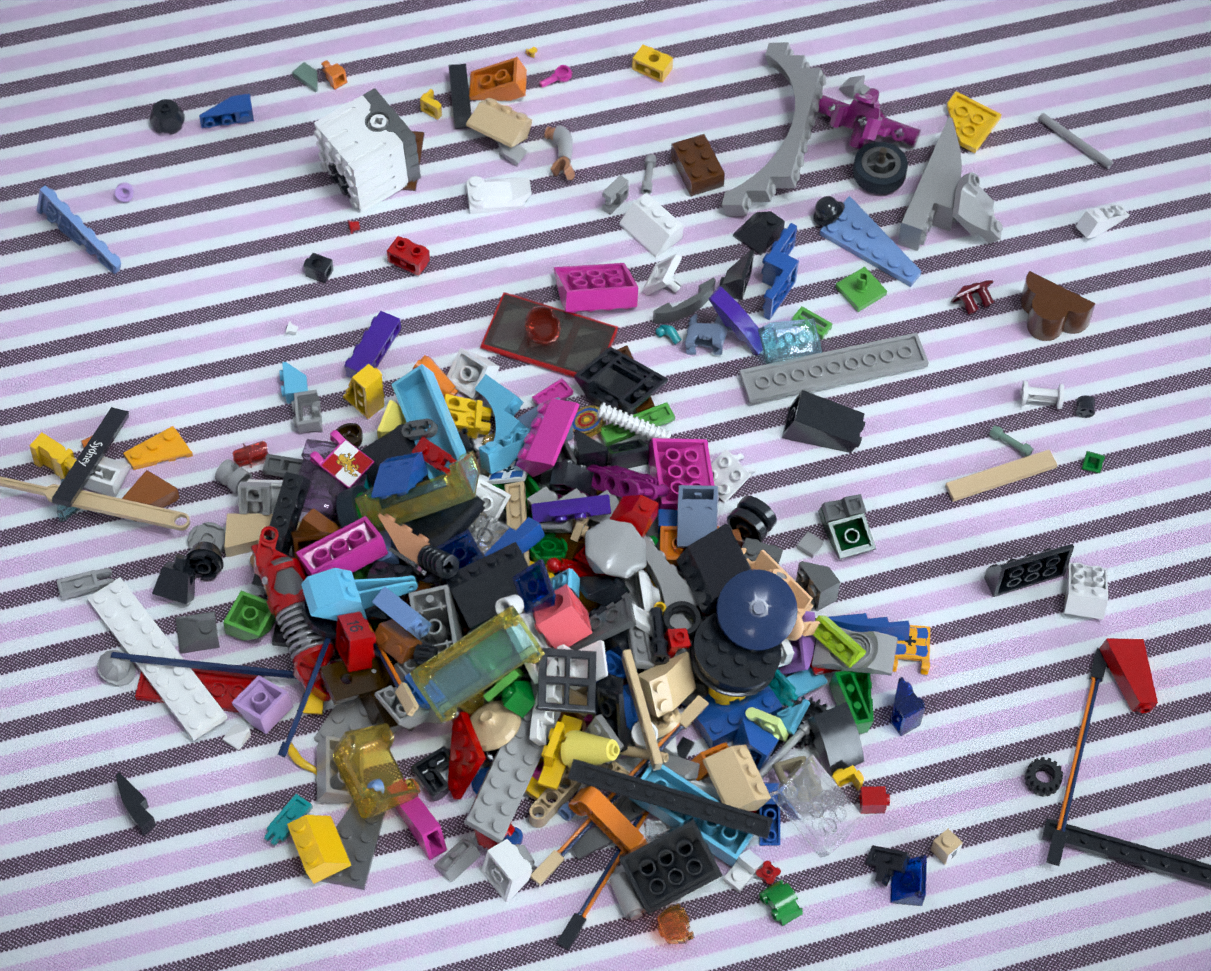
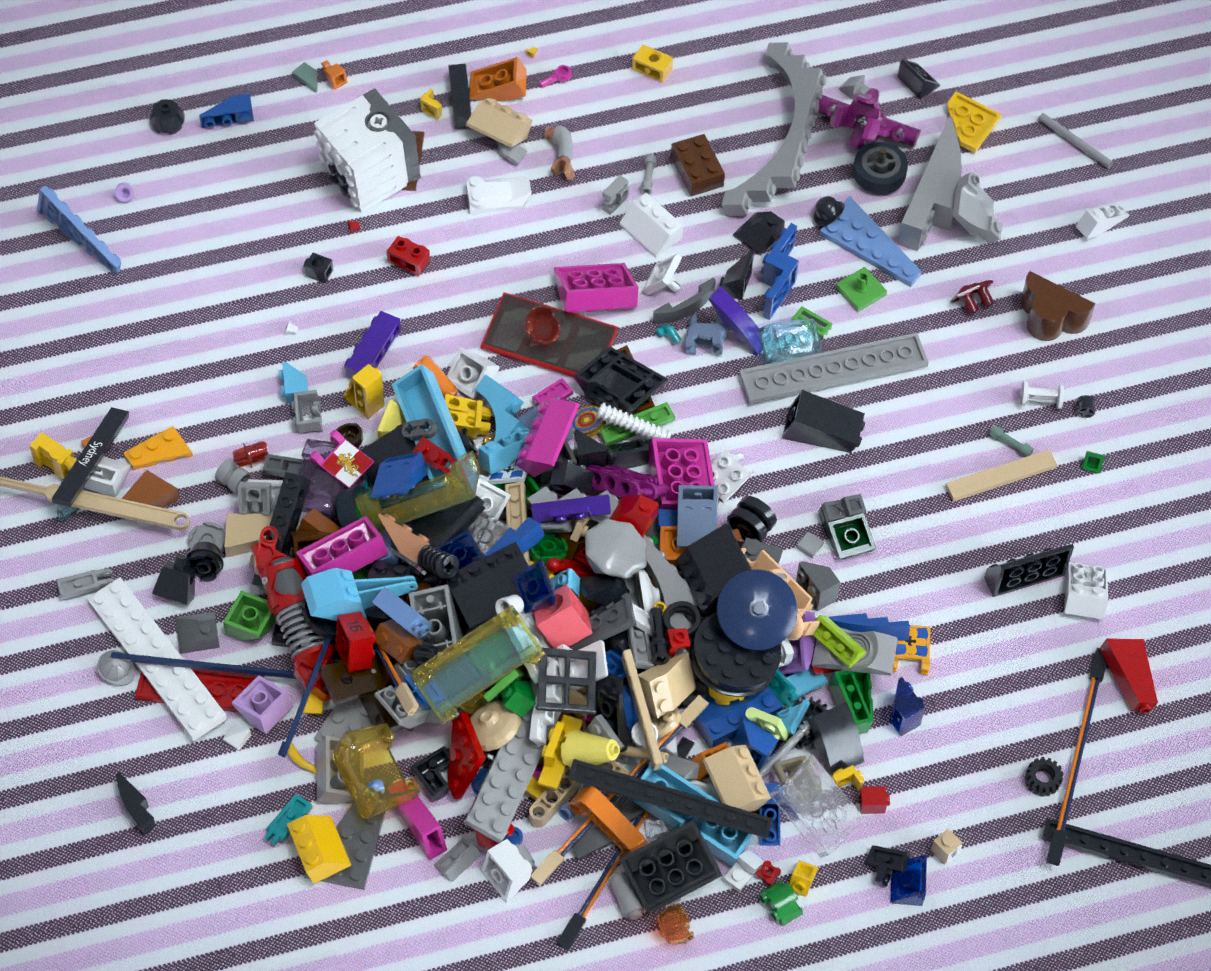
(803, 877): none -> yellow bracket
(916, 78): none -> black slope

